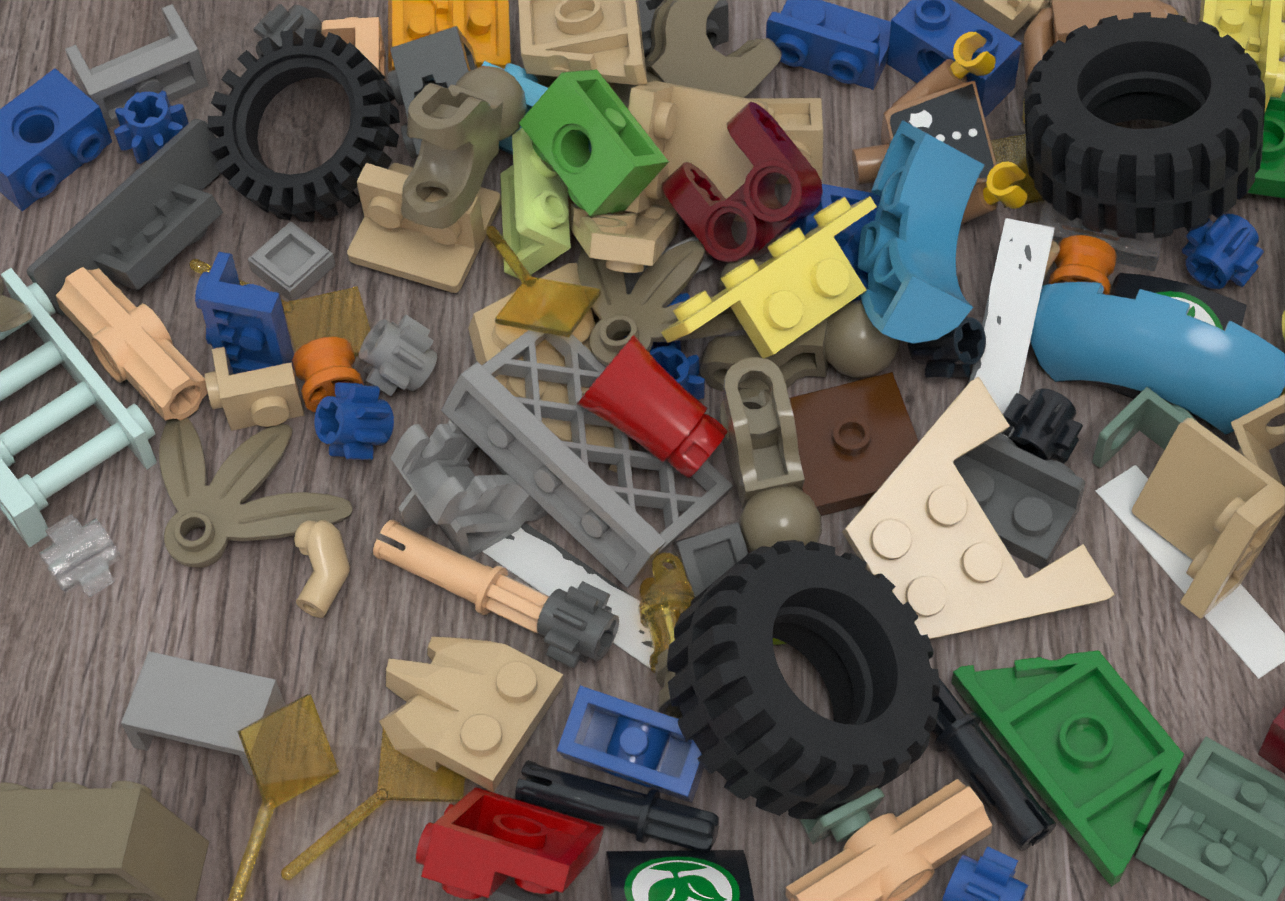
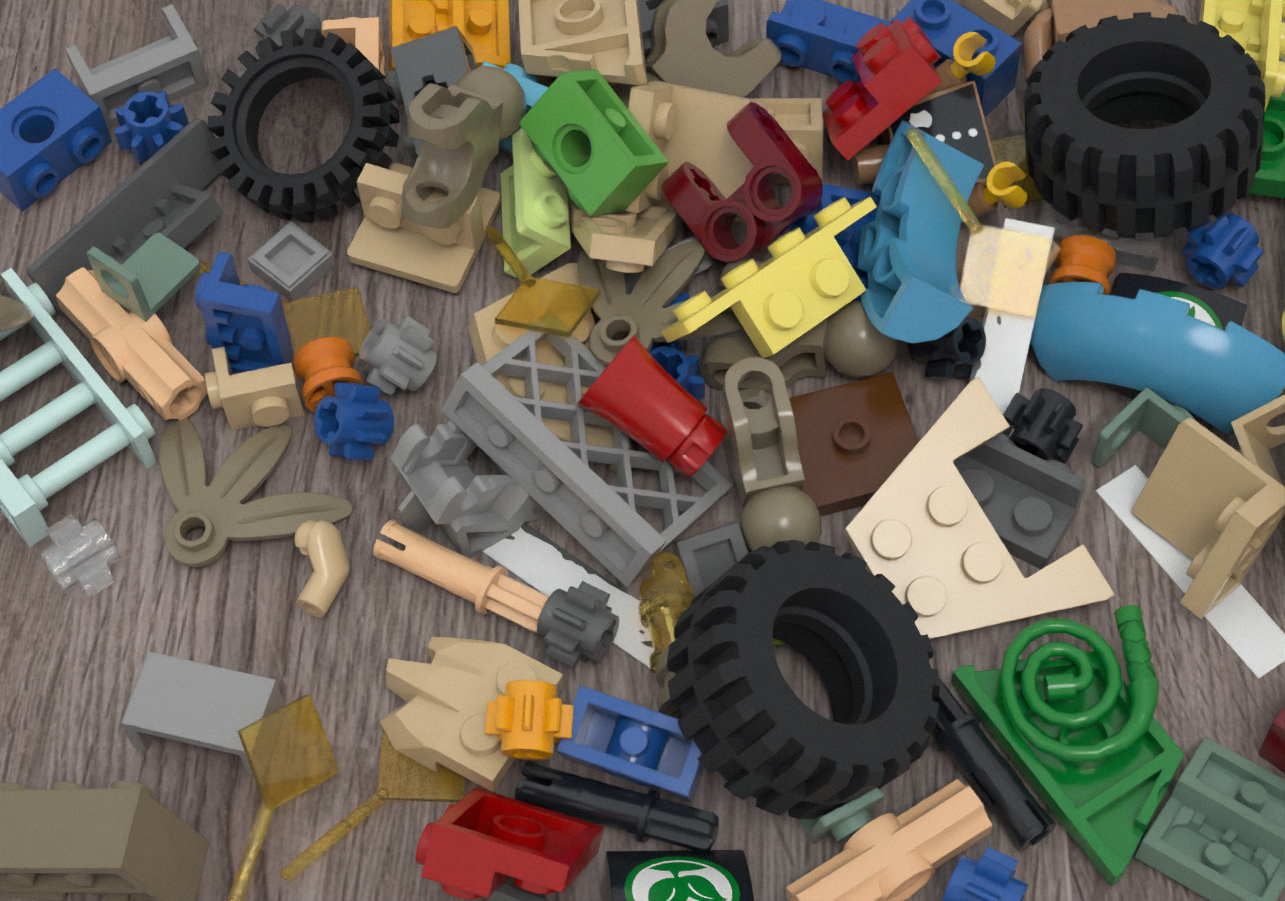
(146, 276): none -> sand green bracket
(529, 719): none -> light orange gear
(894, 76): none -> red plate
(1000, 265): none -> clear yellow piece
(1064, 686): none -> green piece

